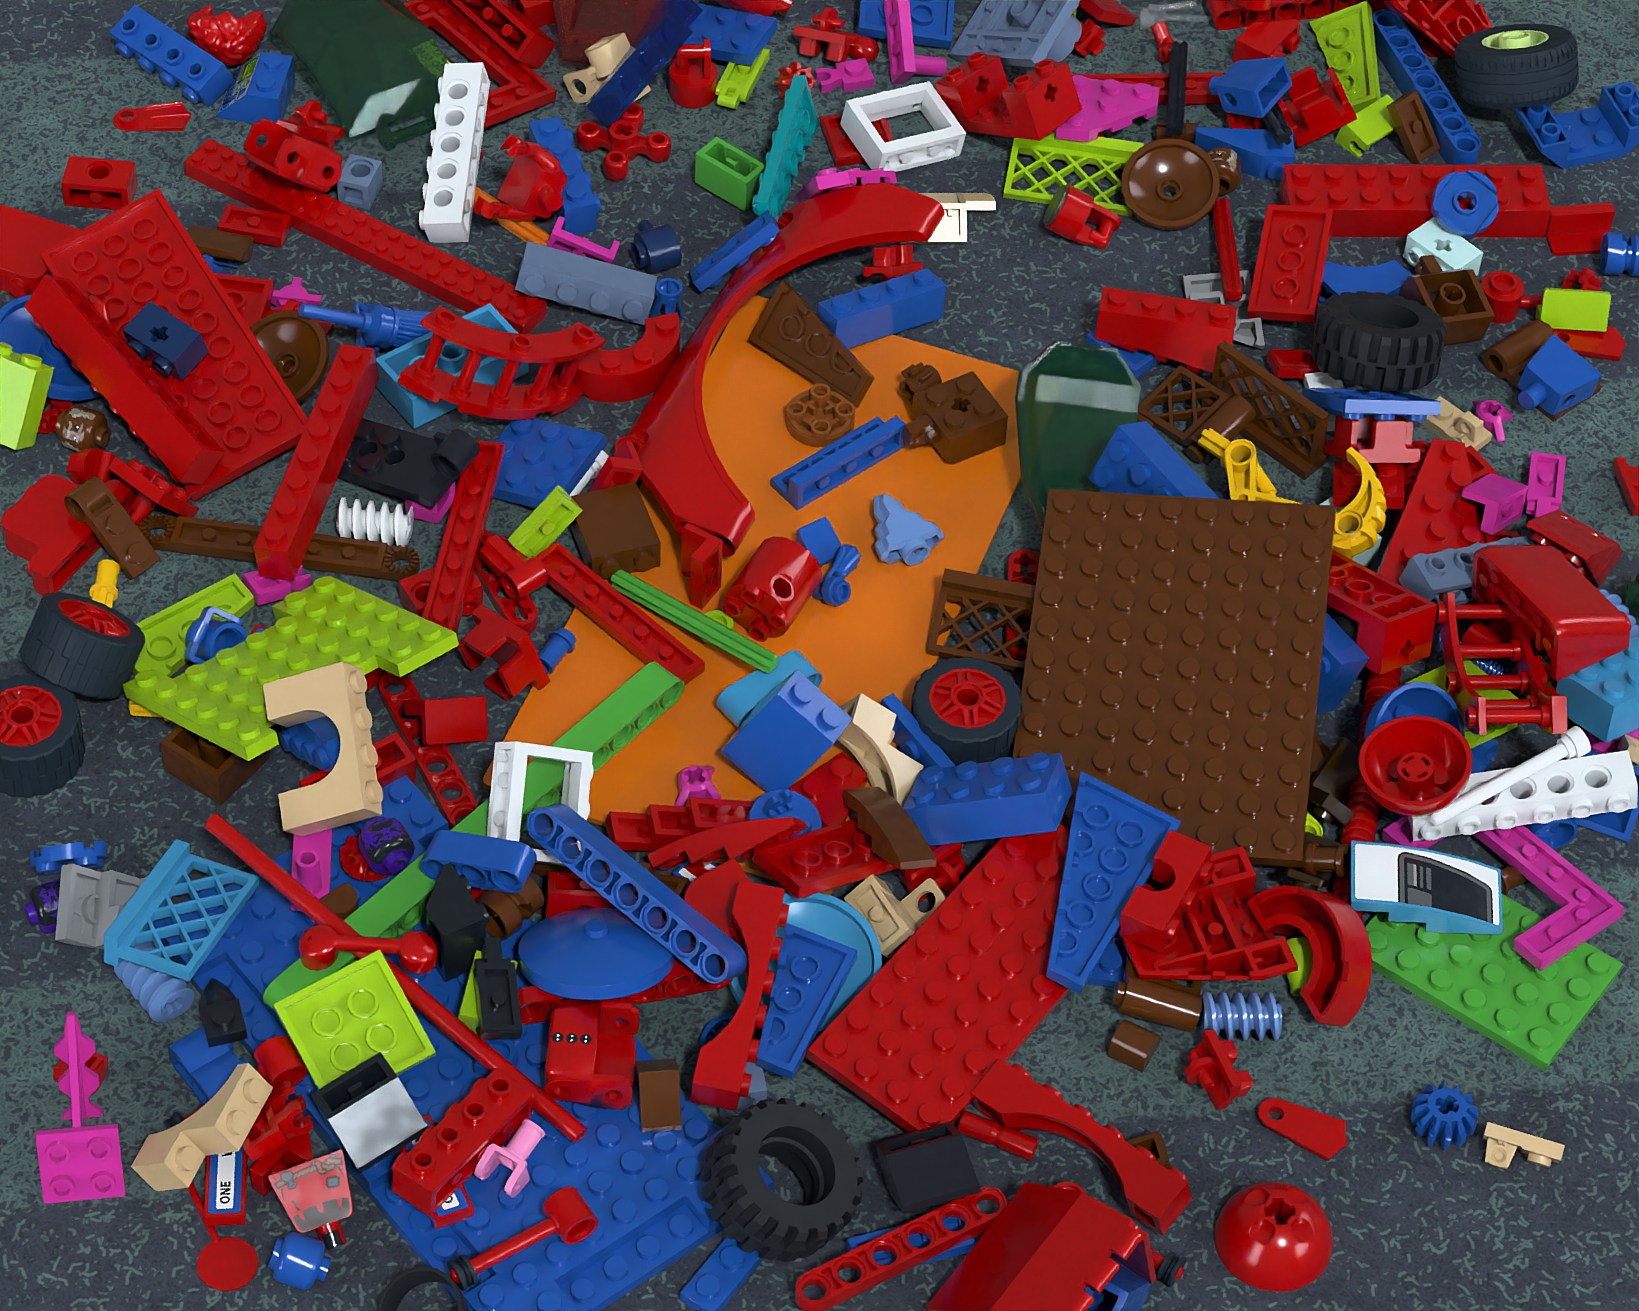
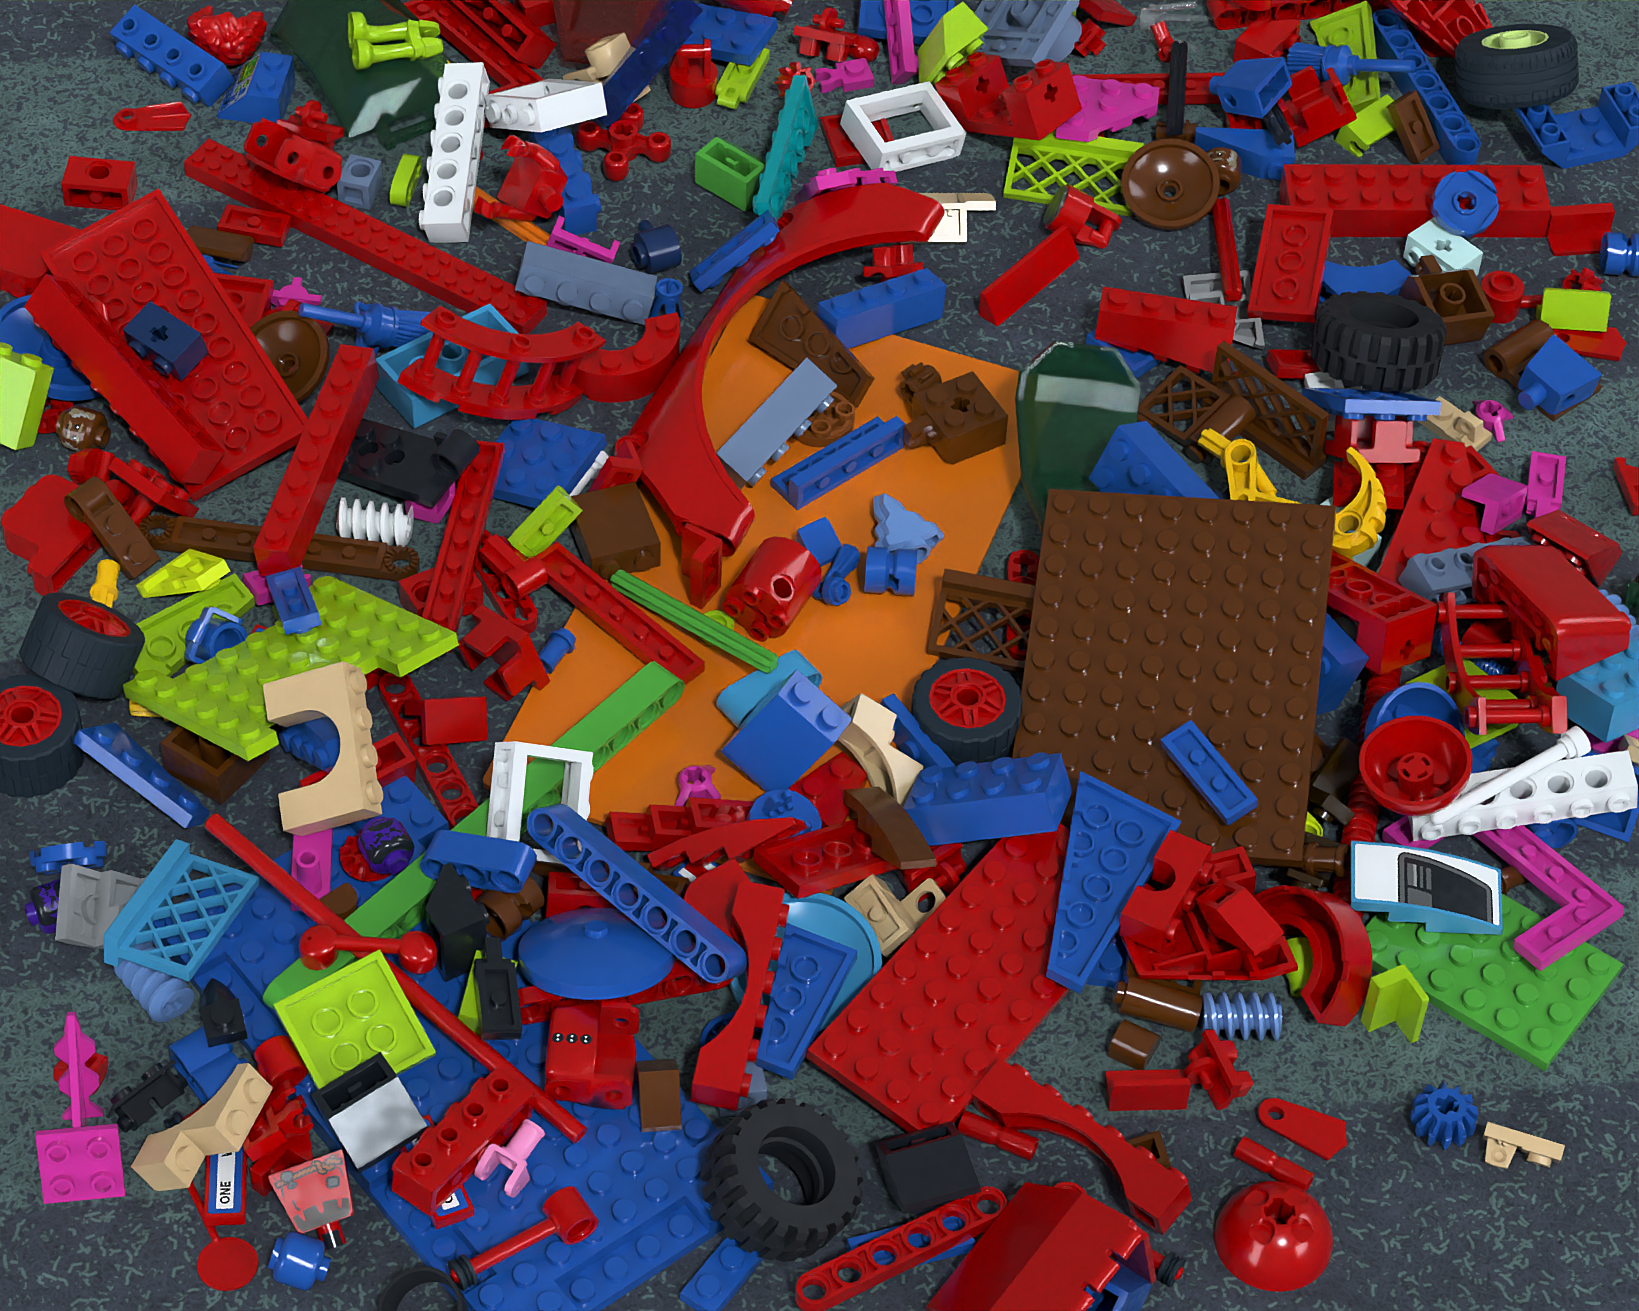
(134, 766): none -> blue wing
(134, 1105): none -> black hinge
(185, 574): none -> neon yellow wing
(293, 601): none -> blue plate
(405, 180): none -> lime beam
(418, 38): none -> lime piece
(545, 105): none -> white window
(775, 422): none -> sand blue brick
(890, 570): none -> blue wheel
(950, 43): none -> lime slope
(1028, 276): none -> red slope
(1147, 1090): none -> red panel
(1209, 772): none -> blue plate
(1238, 917): none -> red slope
(1270, 1163): none -> red piece
(1342, 62): none -> blue piece
(1396, 998): none -> lime panel

